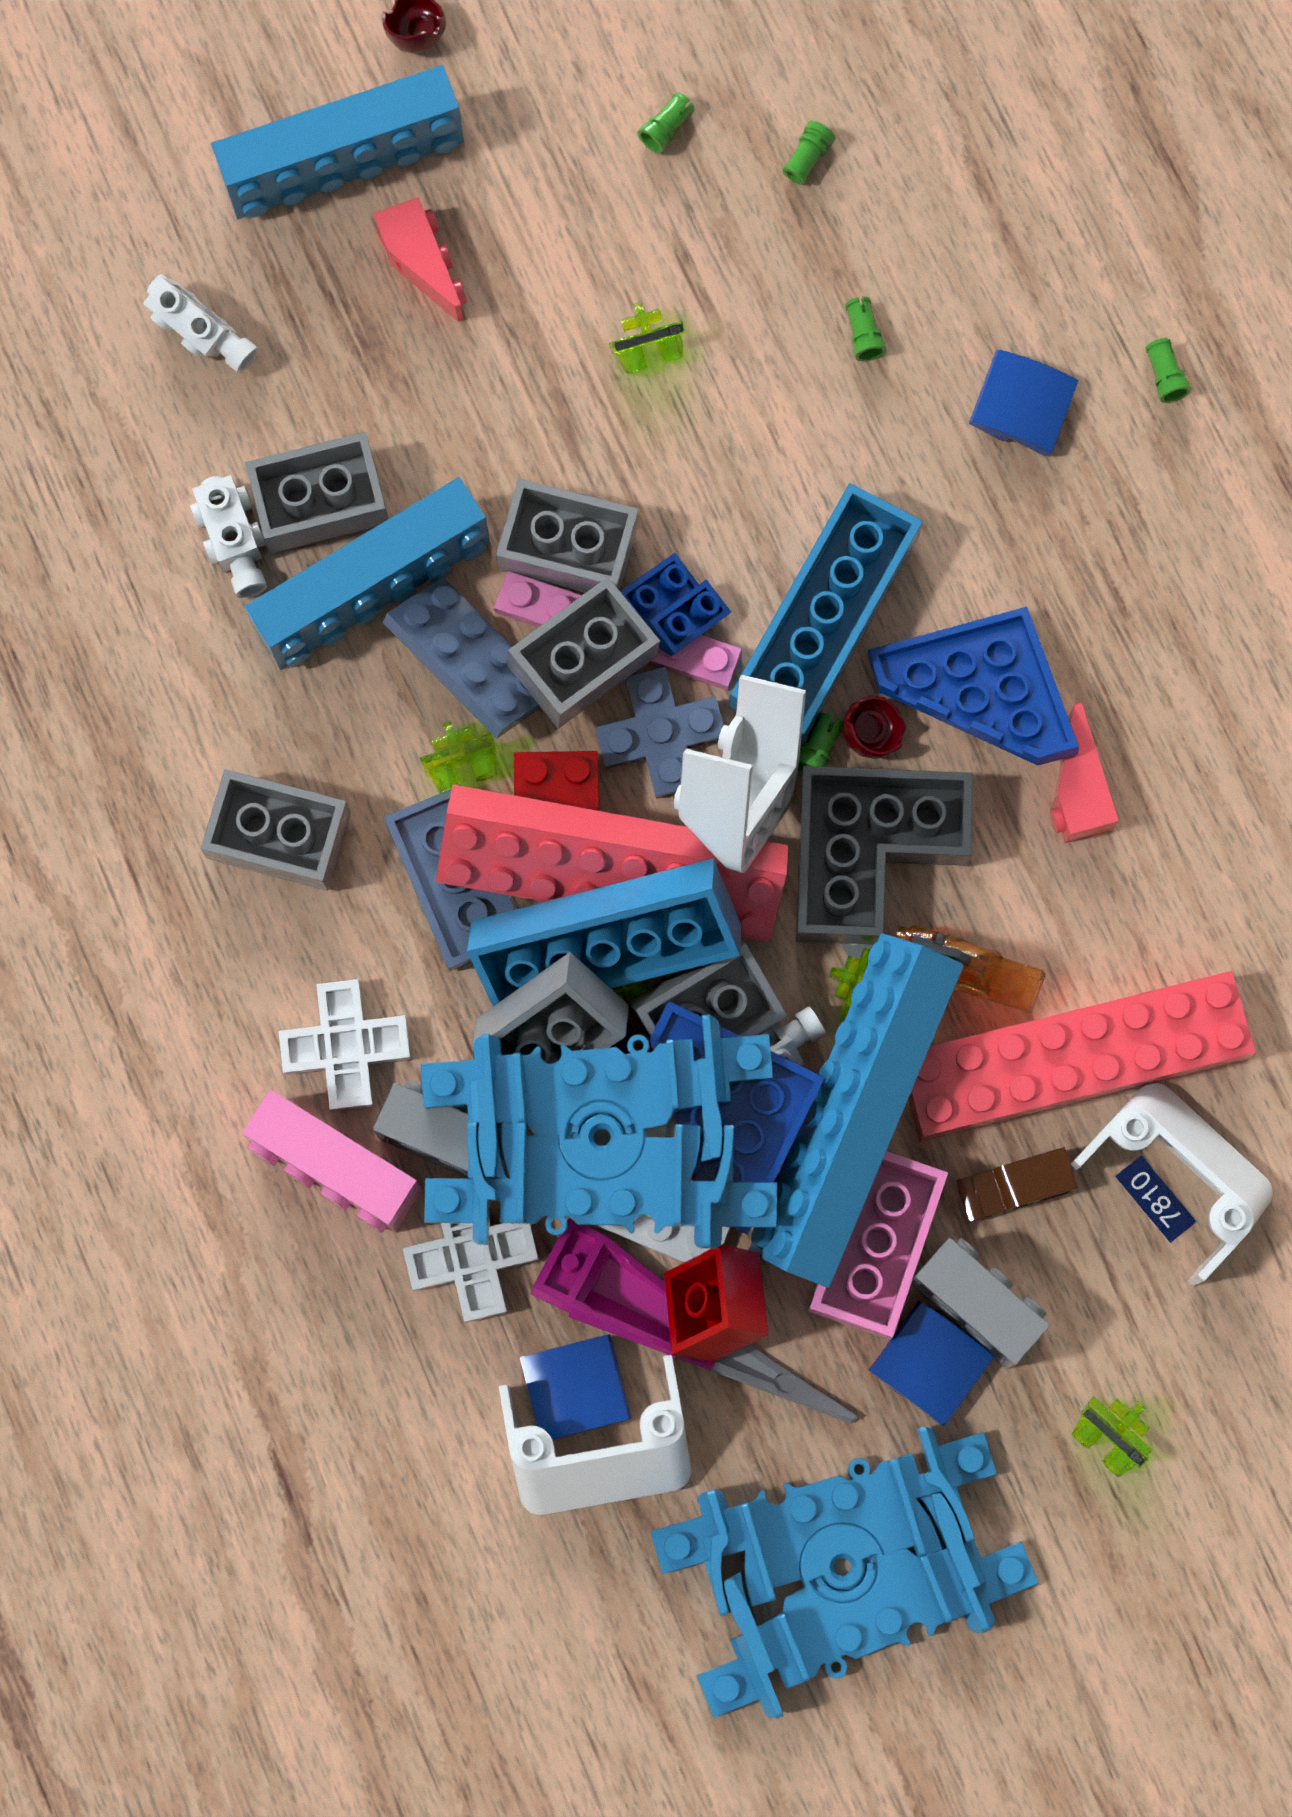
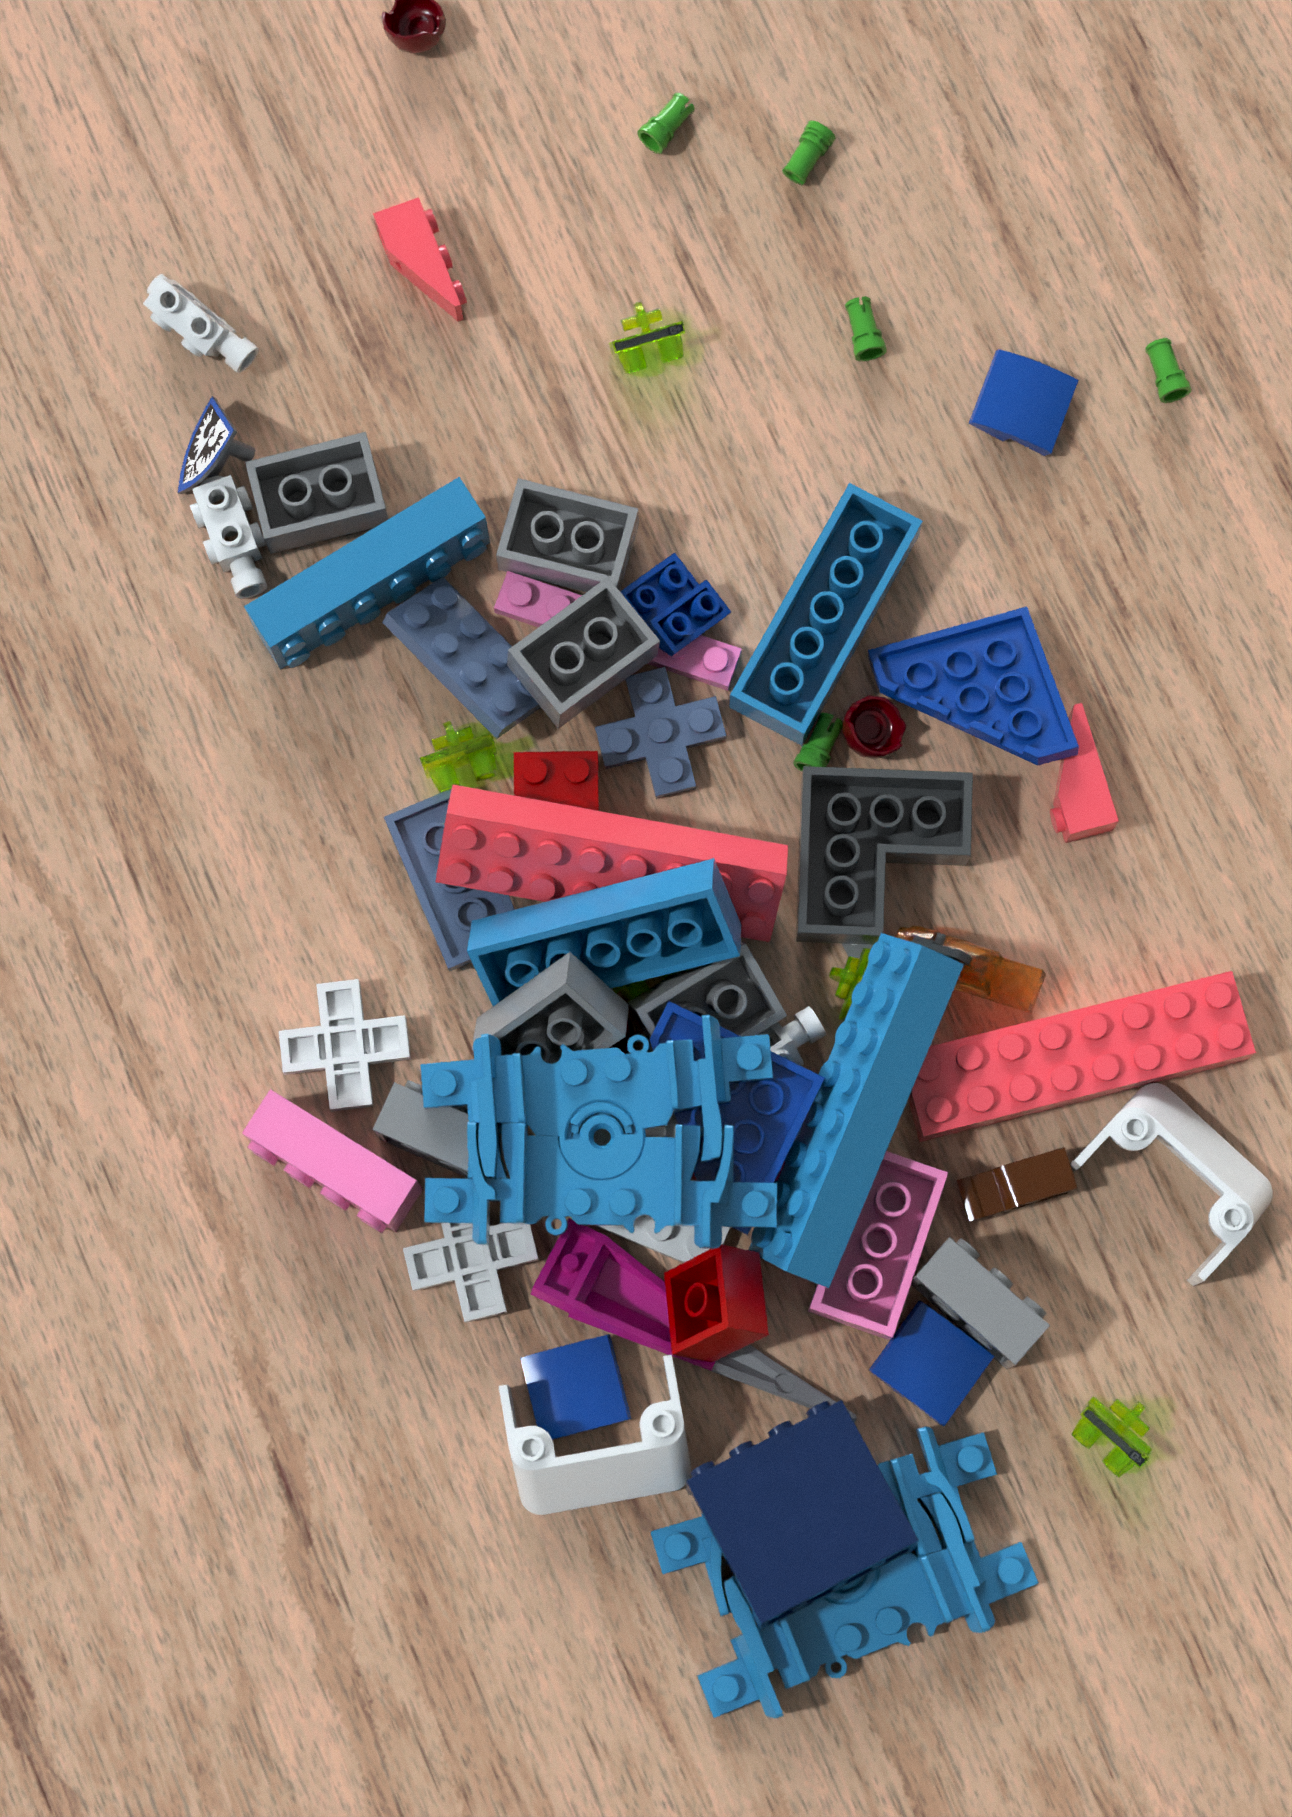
(211, 447): none -> shield
(276, 829): light grey brick -> none
(339, 142): dark azure brick -> none
(744, 794): white windscreen -> none
(801, 1512): none -> dark blue panel
(1155, 1199): clear blue sticker -> none

